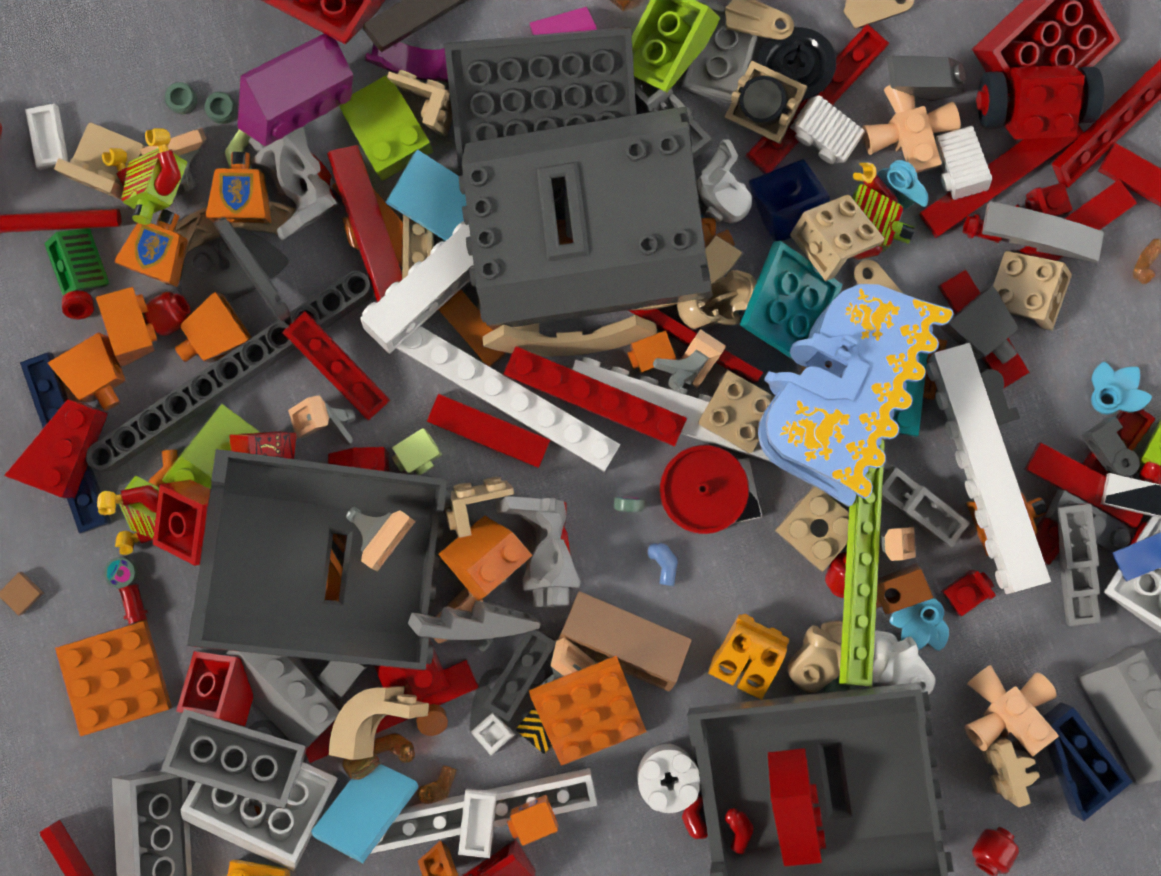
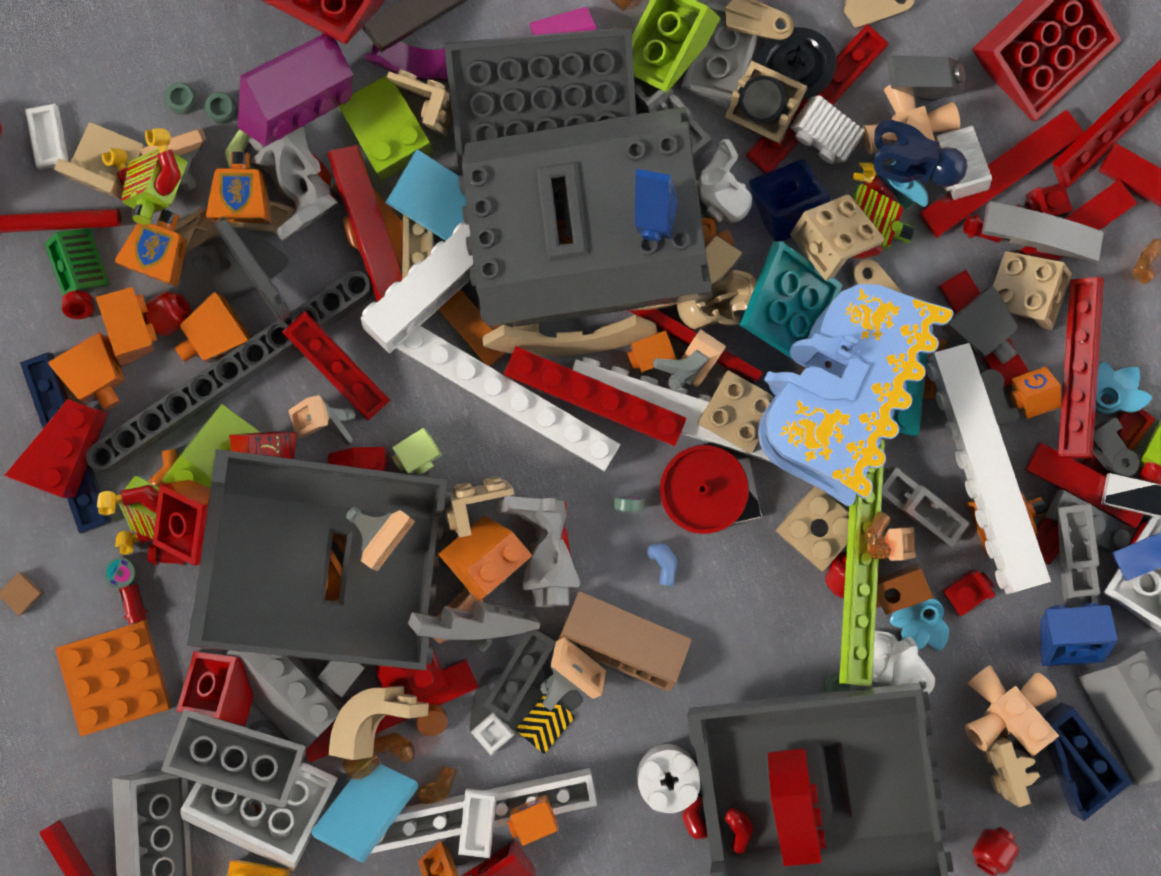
(159, 556): none -> red pin
(488, 430): red tile -> none
(588, 710): orange plate -> none
(654, 205): none -> blue slope
(750, 654): light orange hips -> none
(819, 657): tan head -> none
(874, 539): none -> clear orange arm
(916, 156): none -> dark blue piece
(1035, 392): none -> orange brick
(1041, 100): red brick -> none
(1077, 634): none -> blue slope
(1081, 368): none -> red tile

